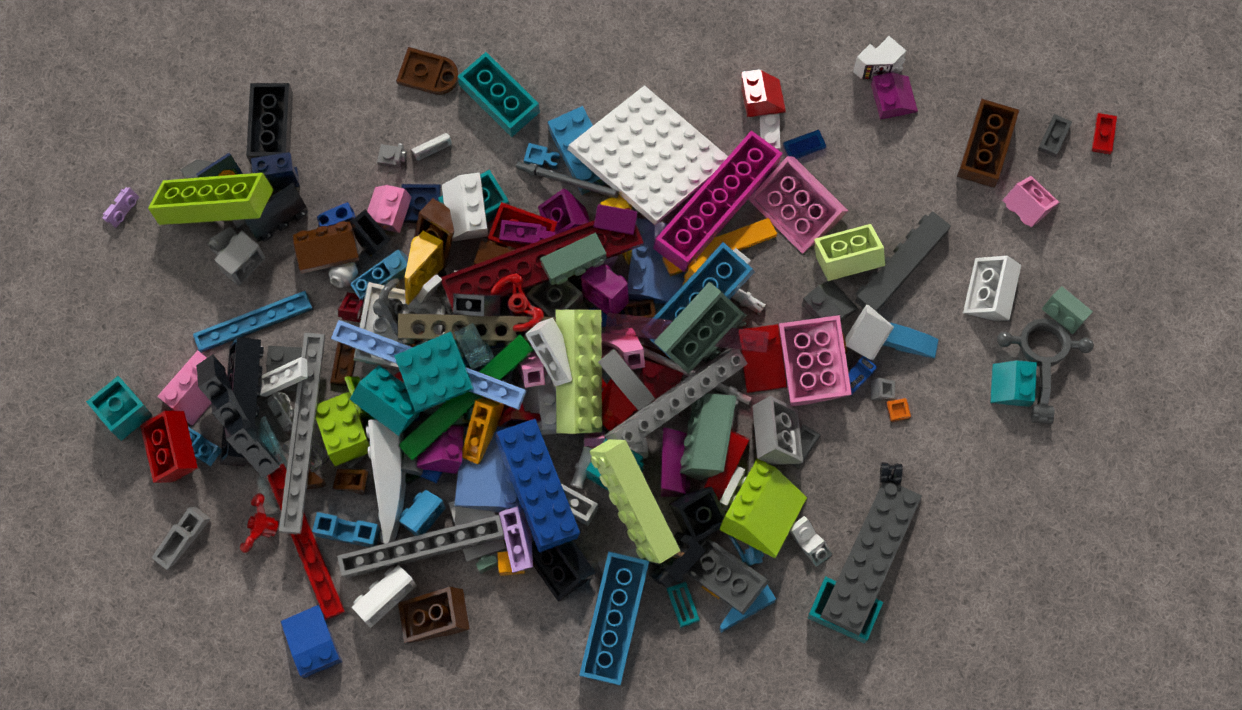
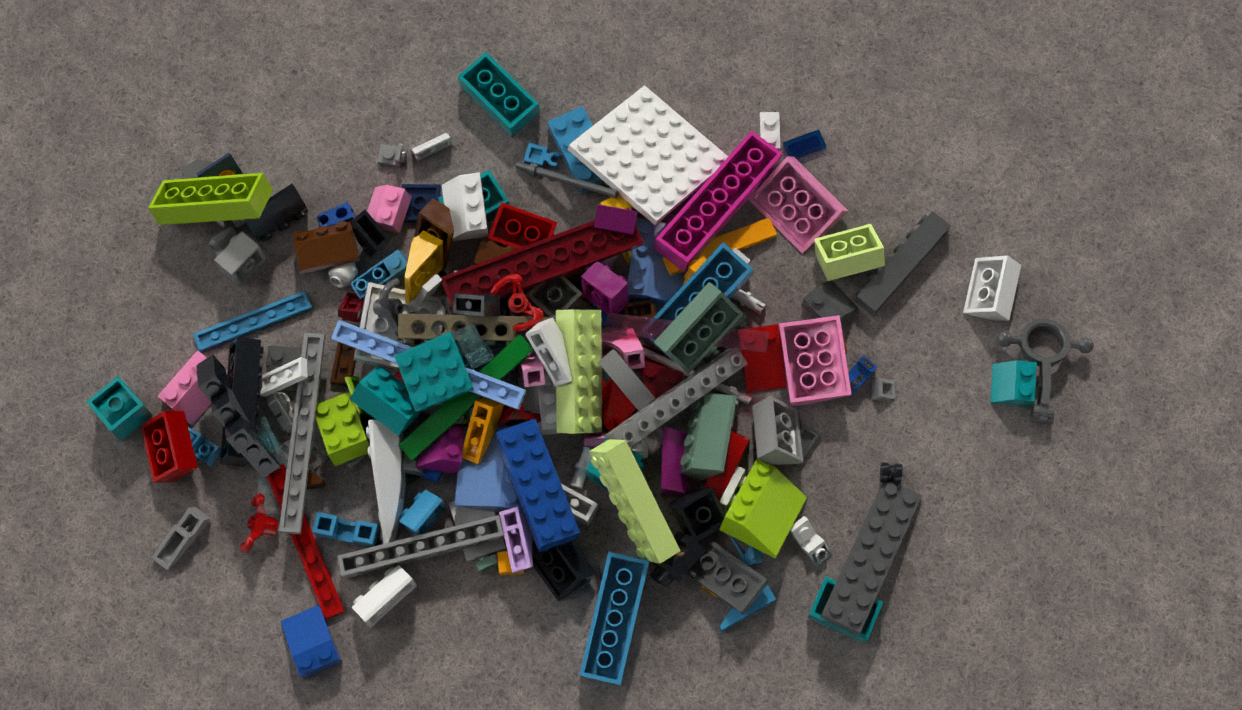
(124, 202): lavender hinge -> none
(269, 119): black brick -> none
(277, 170): dark blue panel -> none
(351, 480): reddish brown slope -> none
(426, 72): reddish brown plate -> none
(433, 615): reddish brown slope -> none
(523, 232): magenta hinge -> none
(564, 210): magenta slope -> none
(573, 259): sand green brick -> none
(688, 621): teal tile -> none
(761, 93): red slope -> none
(868, 333): white slope -> none
(881, 60): white piece -> none
(893, 95): magenta slope -> none
(898, 409): orange tile -> none
(911, 341): dark azure slope -> none
(988, 143): reddish brown brick -> none
(1030, 201): bright pink slope -> none
(1054, 135): dark grey plate -> none
(1067, 310): sand green brick -> none
(1104, 133): red plate -> none

